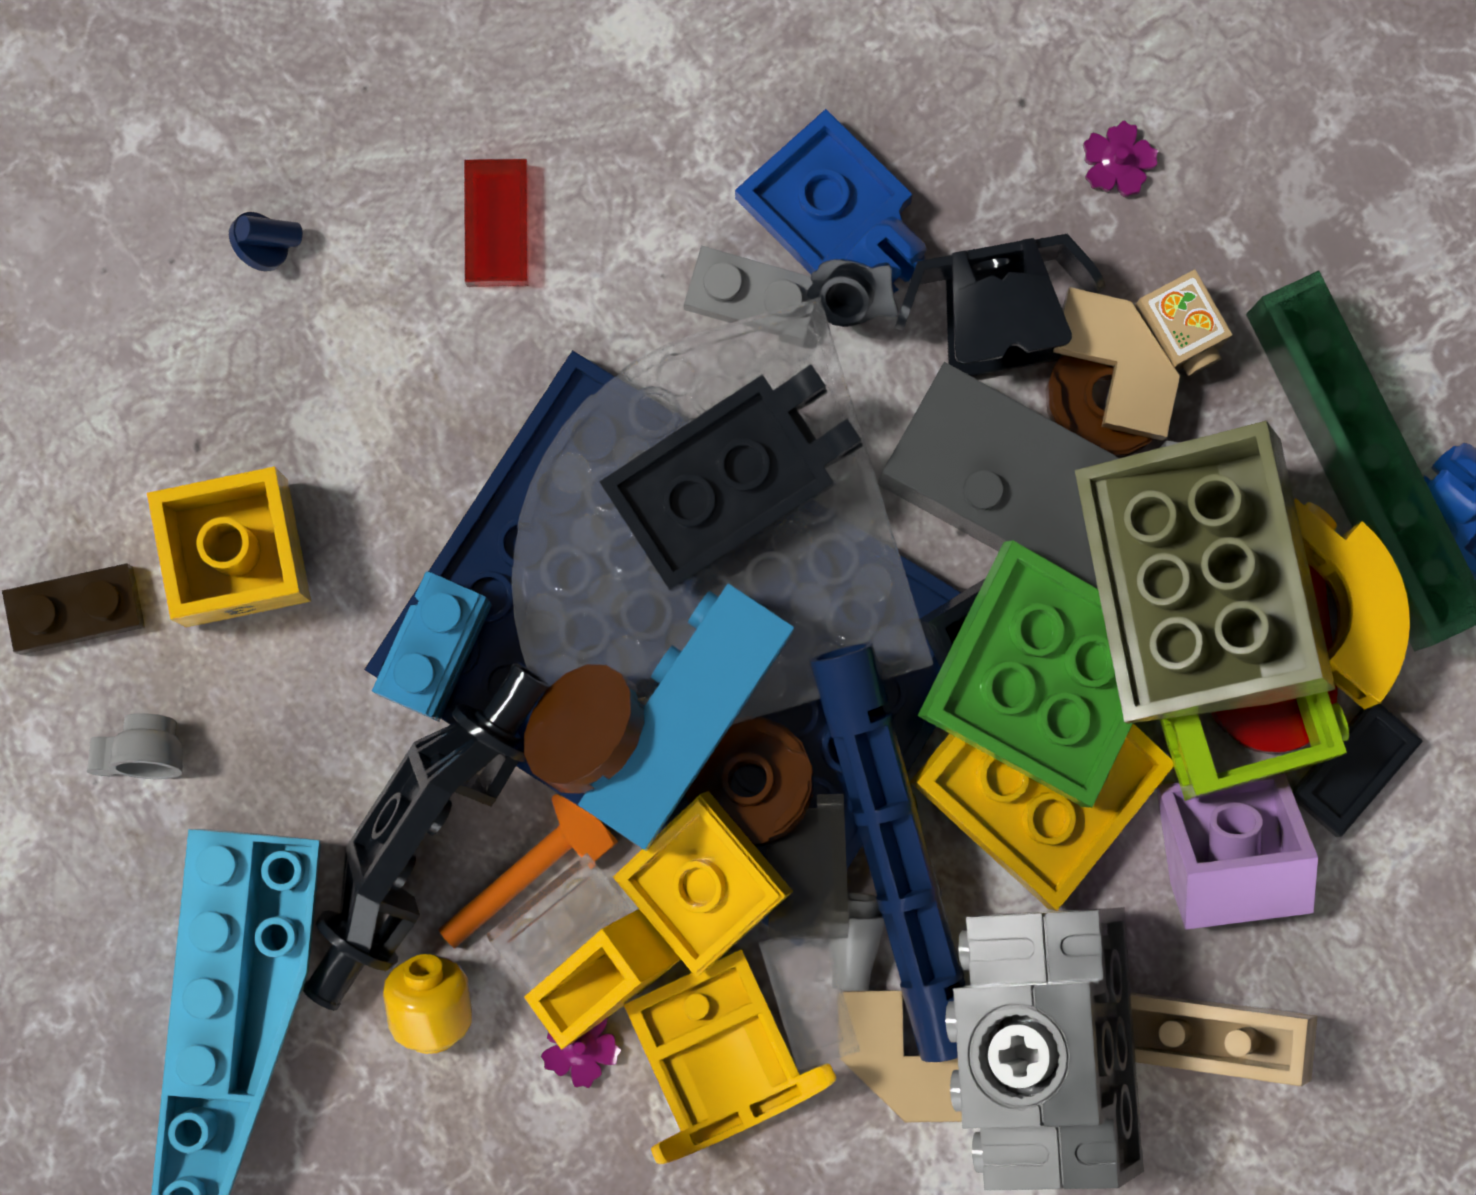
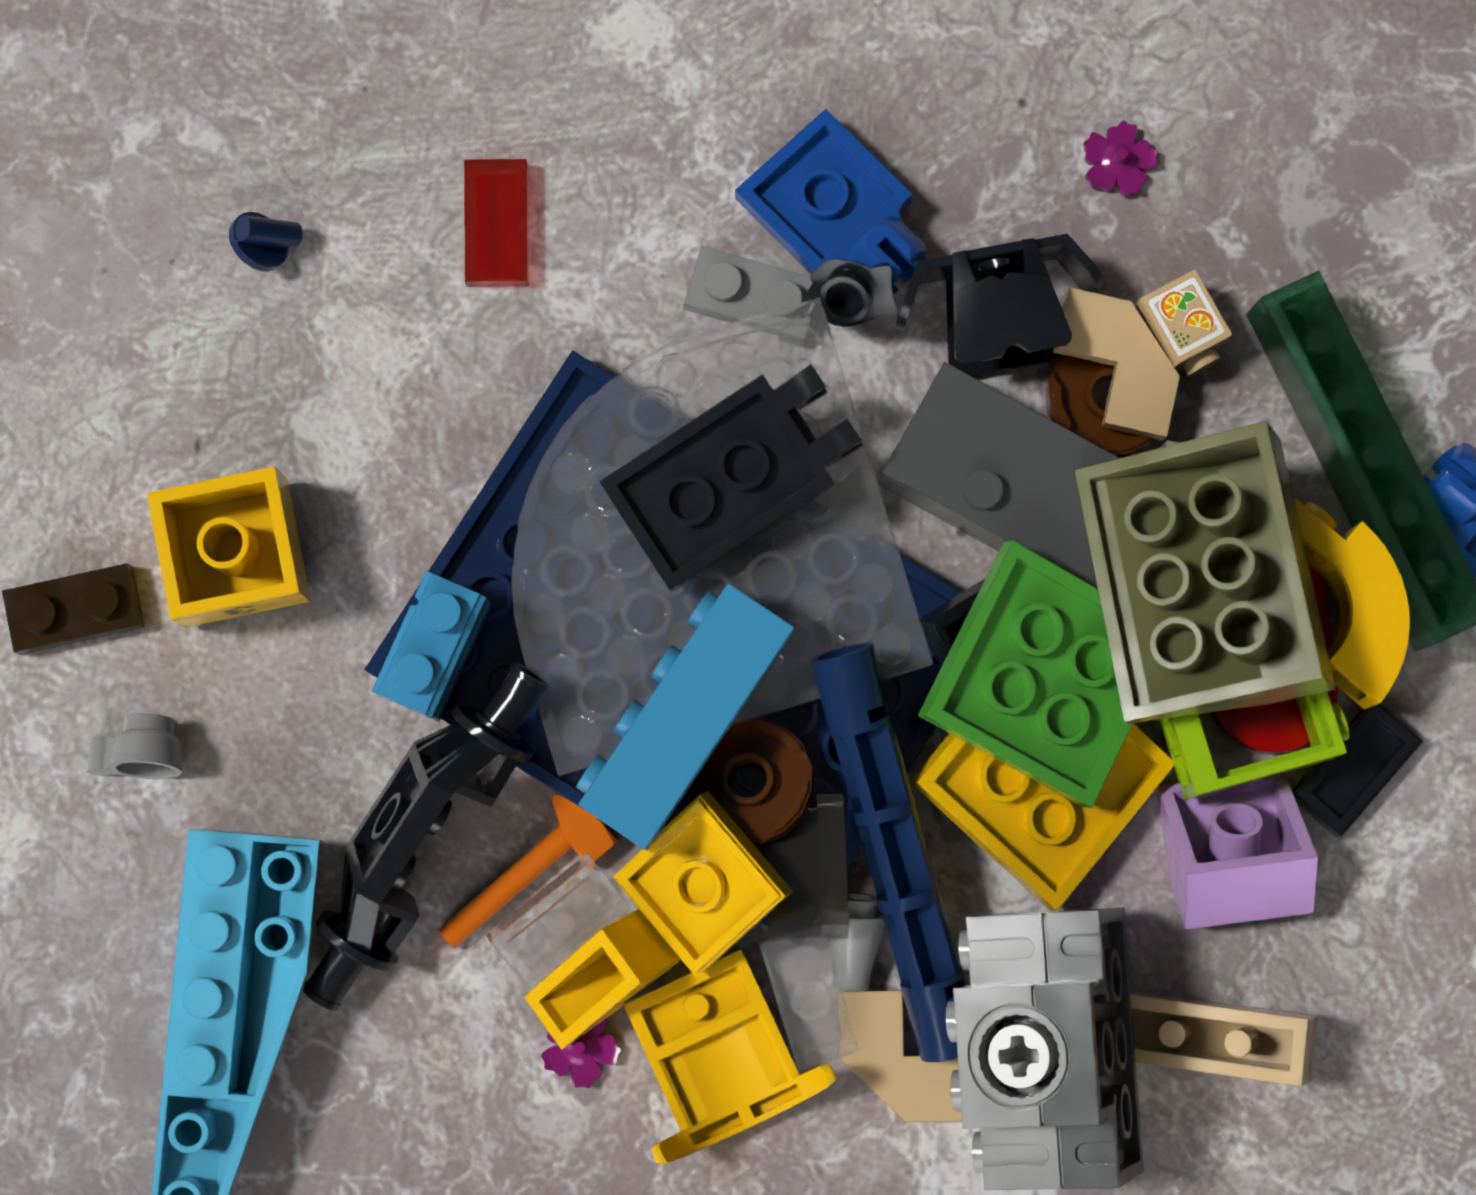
(427, 1003): yellow head -> none
(583, 728): reddish brown tile -> none

